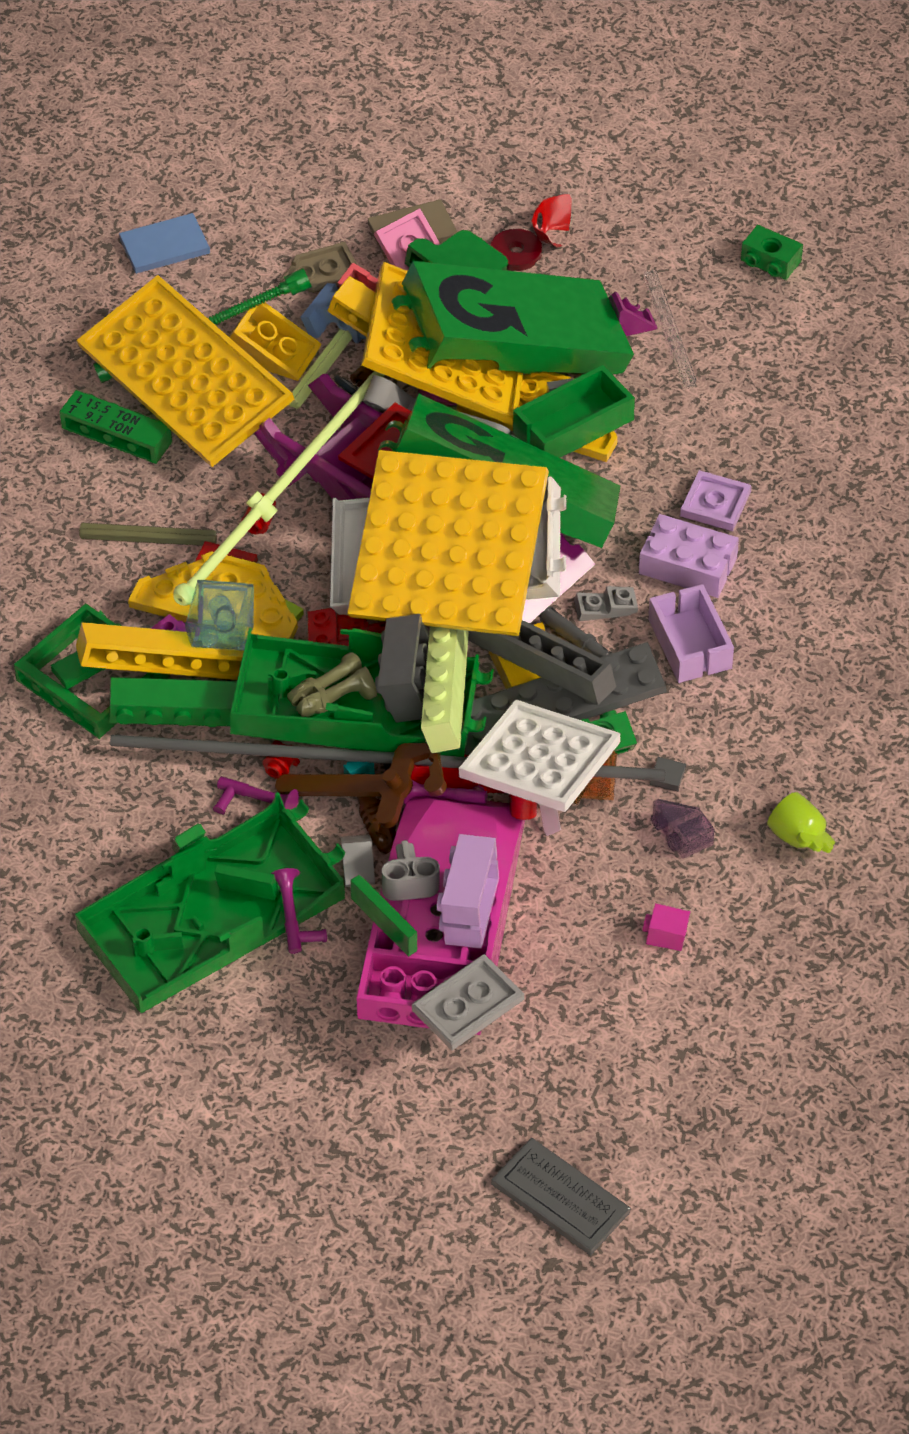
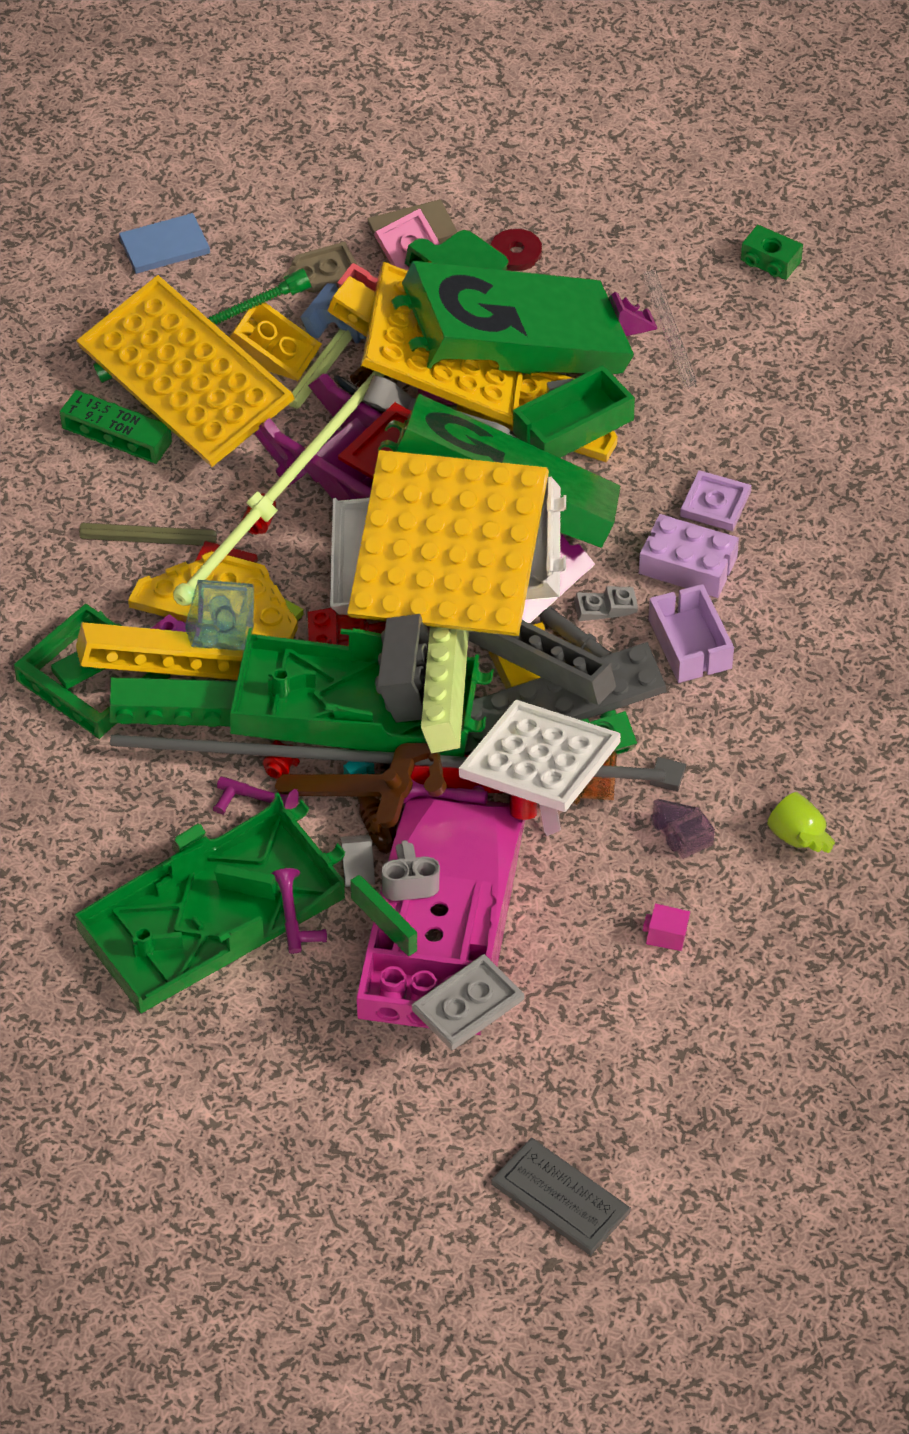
(311, 694): olive piece -> none
(468, 891): lavender piece -> none
(555, 216): red piece -> none

